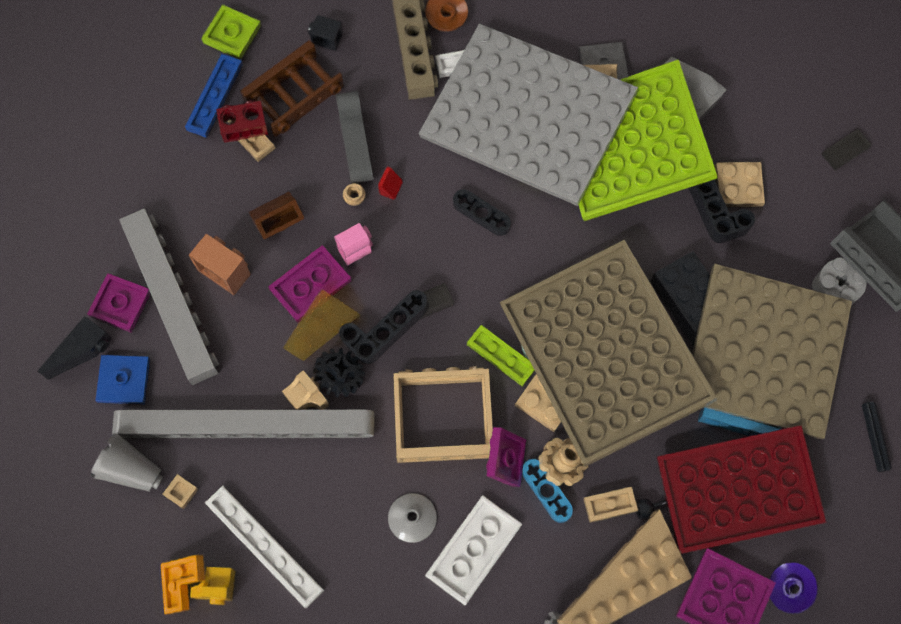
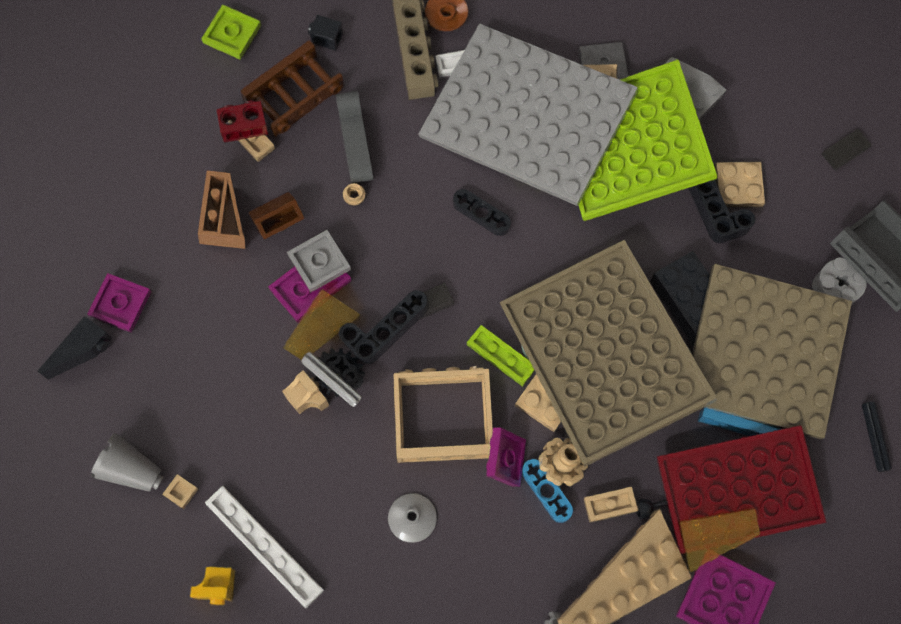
(122, 379): blue plate -> none
(169, 297): light grey brick -> none
(175, 581): light orange plate -> none
(214, 95): blue plate -> none
(219, 213): none -> medium nougat wedge
(220, 263): nougat brick -> none
(243, 423): light grey beam -> none
(319, 261): none -> light grey plate
(331, 379): none -> light grey axle
(354, 243): bright pink brick -> none
(389, 183): red slope -> none
(473, 550): white tile -> none
(714, 535): none -> clear yellow wing
(785, 579): dark purple dish -> none

